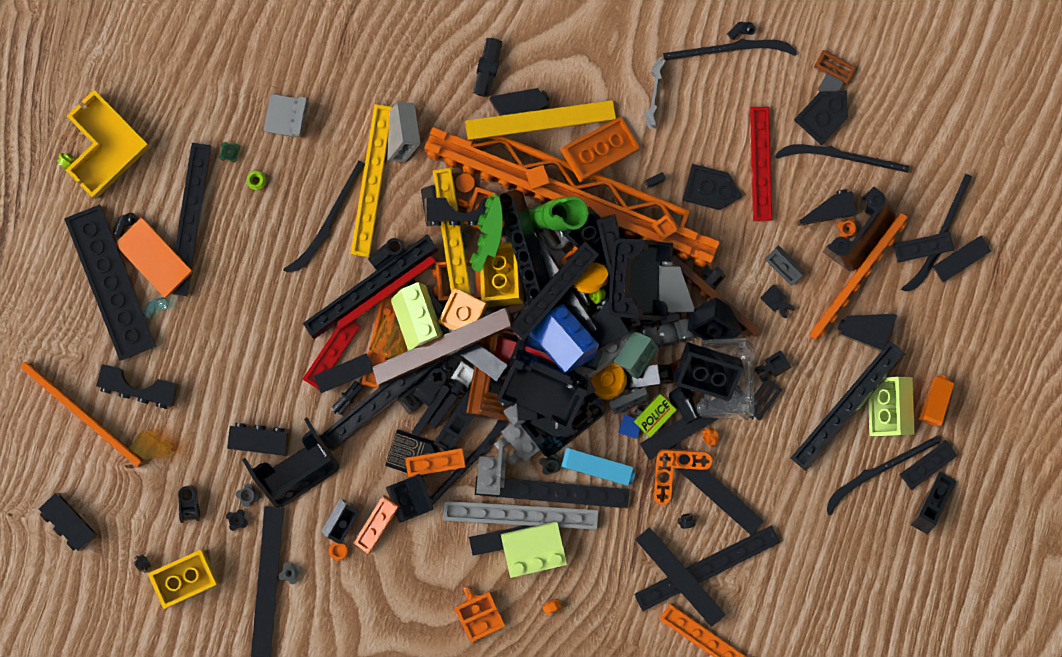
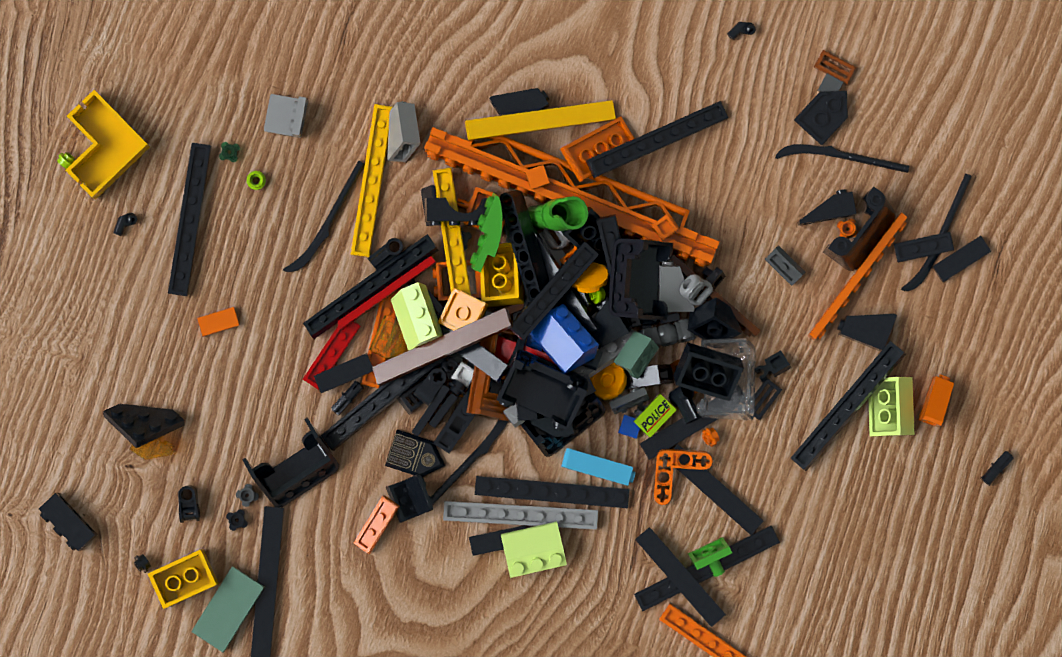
(81, 413): orange tile -> none
(110, 282): black plate -> none
(113, 379): black arch -> none
(143, 423): none -> black plate
(154, 257): orange tile -> none
(155, 304): clear light blue arm -> none
(218, 321): none -> orange tile
(228, 609): none -> sand green tile
(258, 439): black brick -> none
(285, 576): dark grey plate -> none
(338, 551): orange tile -> none
(340, 521): black brick -> none
(435, 462): orange plate -> none
(464, 183): orange tile -> none
(479, 615): orange plate -> none
(487, 67): black piece -> none
(491, 473): light grey bracket -> none
(520, 441): light grey plate -> none
(550, 469): pearl dark grey plate -> none
(551, 606): orange tile -> none
(649, 114): light grey piece -> none
(657, 139): none -> black tile
(659, 178): black tile -> none
(687, 521): black plate -> none
(692, 286): none -> light grey piece
(710, 188): black tile -> none
(710, 556): none -> bright green tile
(739, 45): black piece -> none
(761, 163): red tile -> none
(775, 299): black plate -> none
(868, 474): black piece -> none
(928, 465): black tile -> none
(933, 503): black slope -> none
(997, 468): none -> black axle

